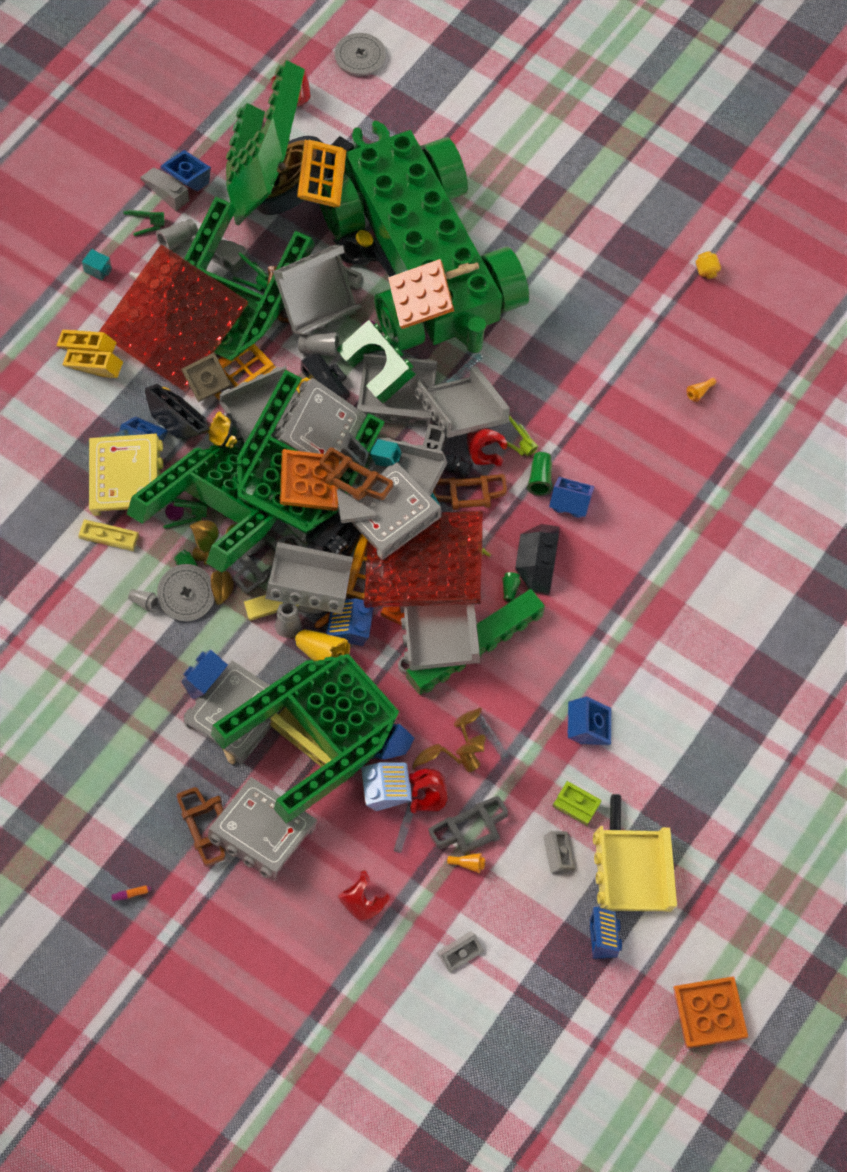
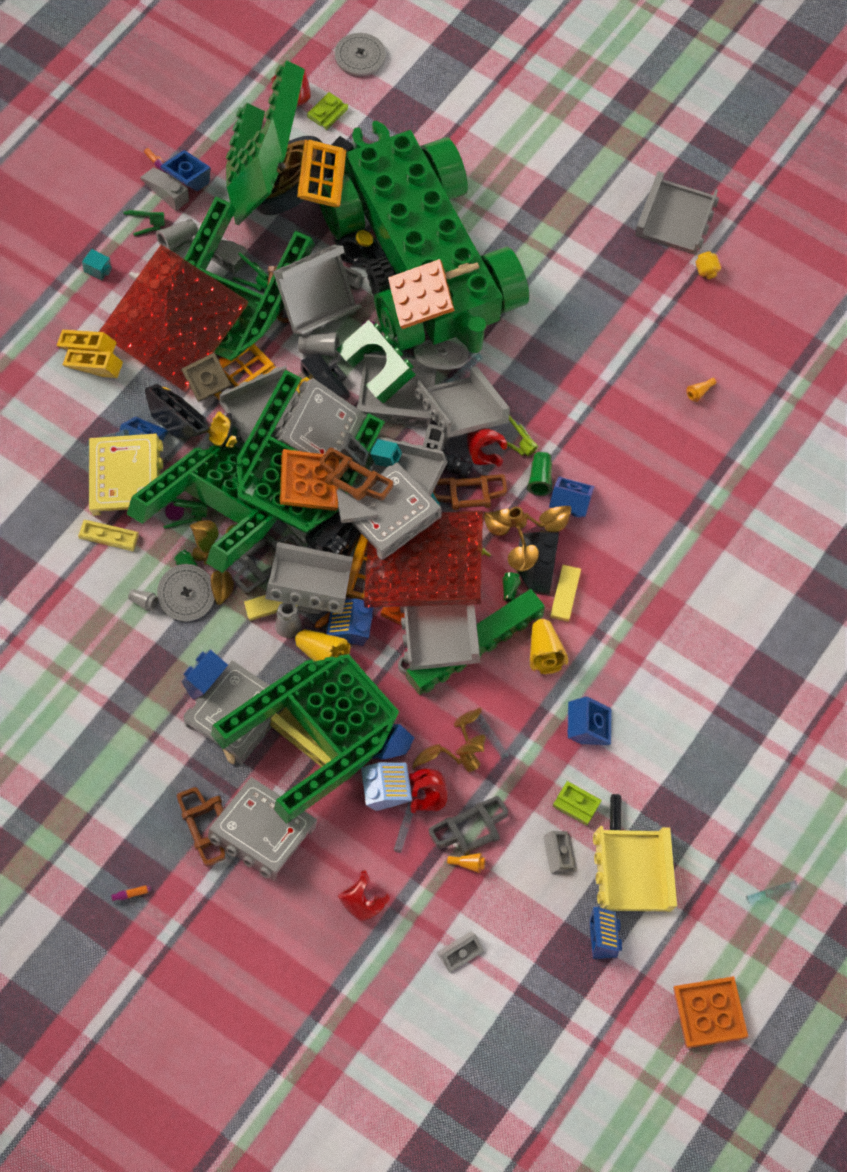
(157, 160): none -> orange piece
(327, 111): none -> lime plate
(378, 273): none -> black tyre
(442, 355): none -> light grey piece
(526, 556): none -> pearl gold plant
(546, 649): none -> yellow cone
(565, 593): none -> light yellow tile
(676, 215): none -> light grey panel
(772, 891): none -> clear light blue piece

